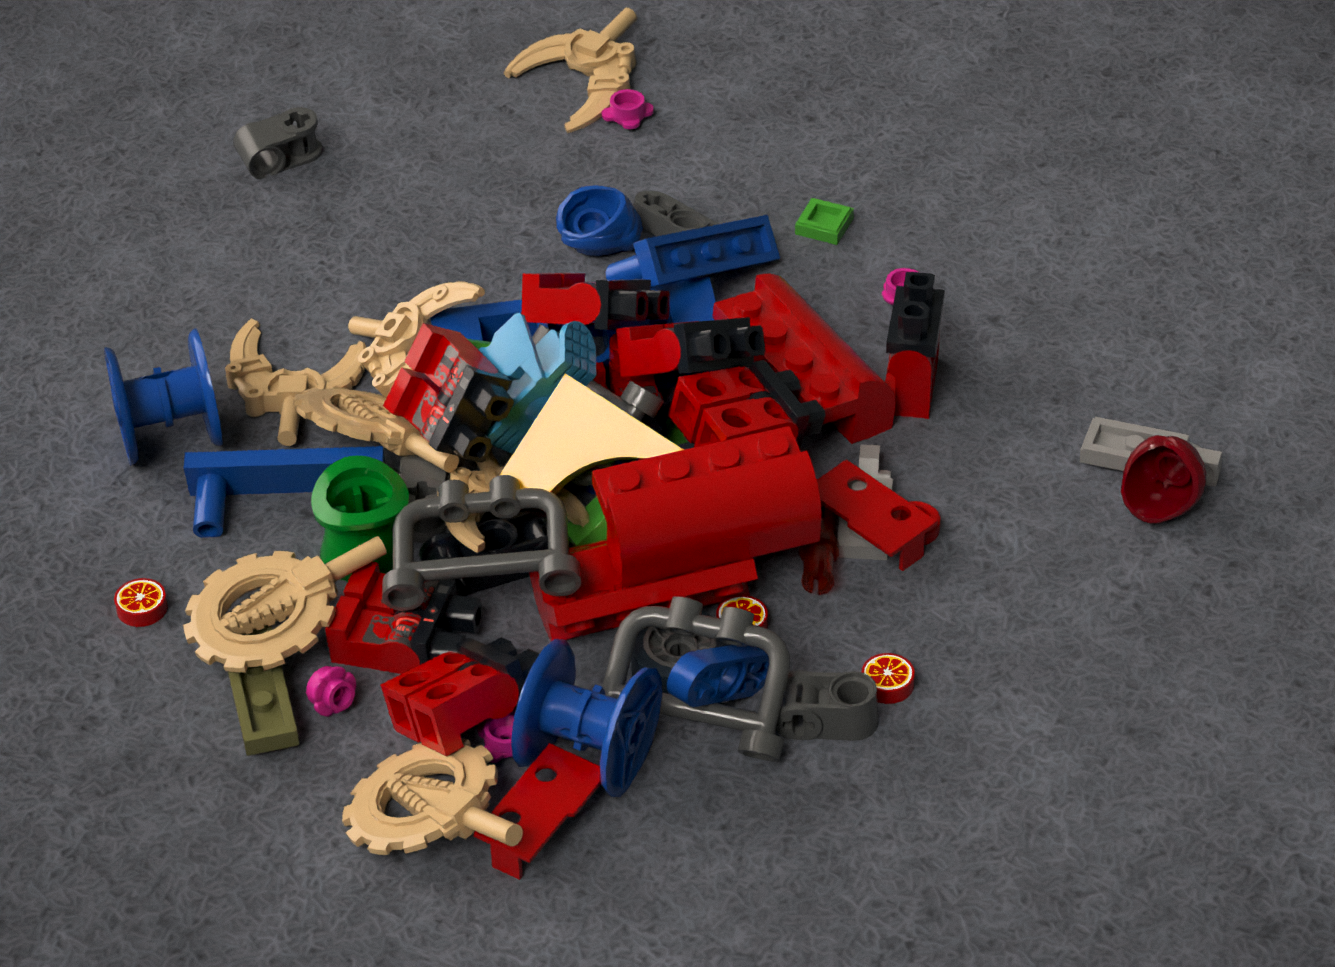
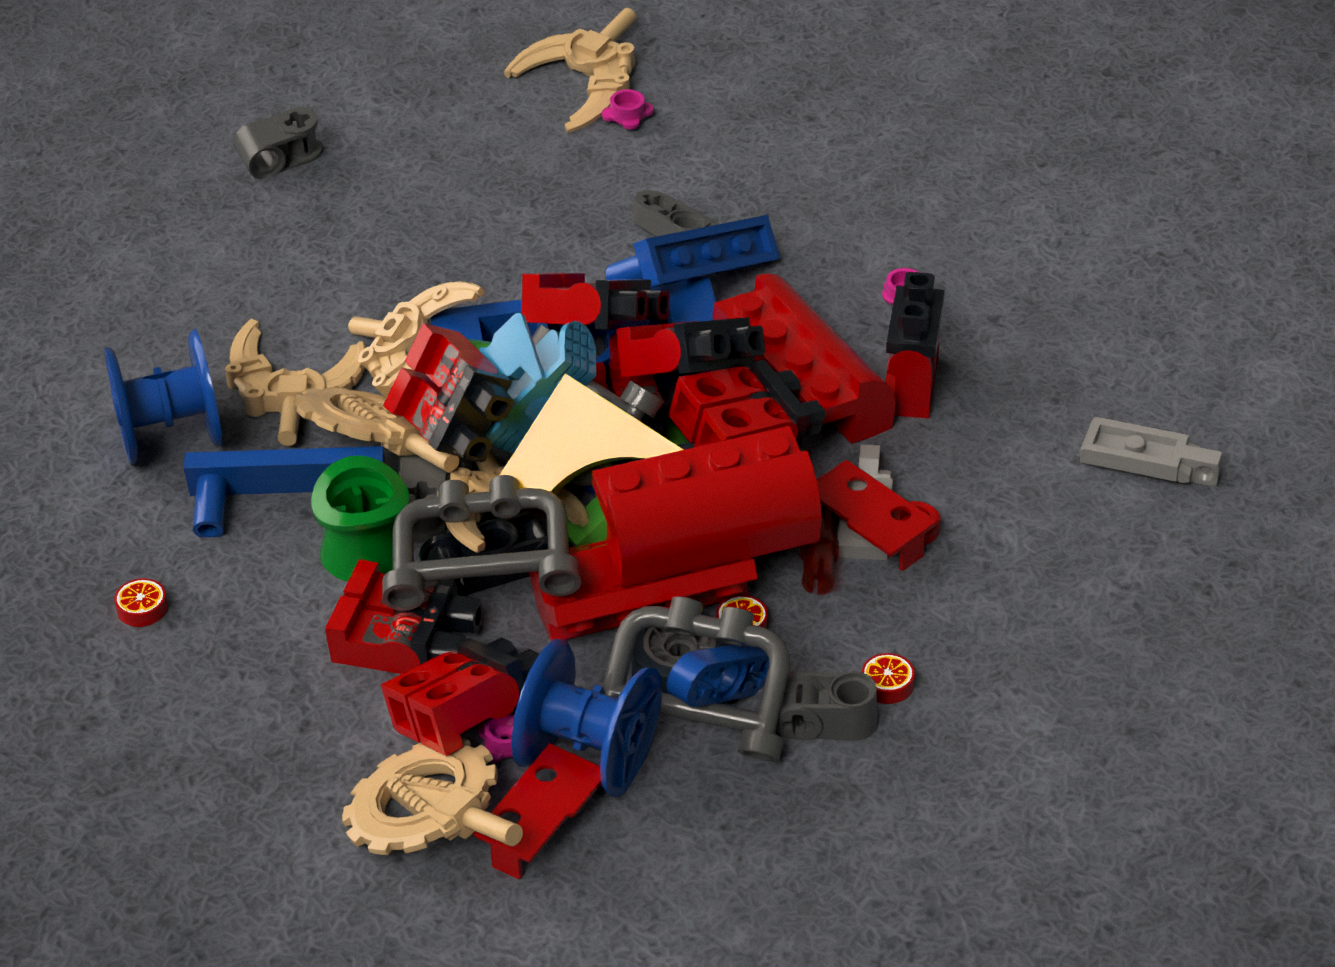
(263, 708): olive plate -> none
(286, 590): tan bar -> none
(331, 690): dark pink plate -> none
(598, 221): blue hair -> none
(824, 221): bright green tile -> none
(1162, 479): dark red hair -> none

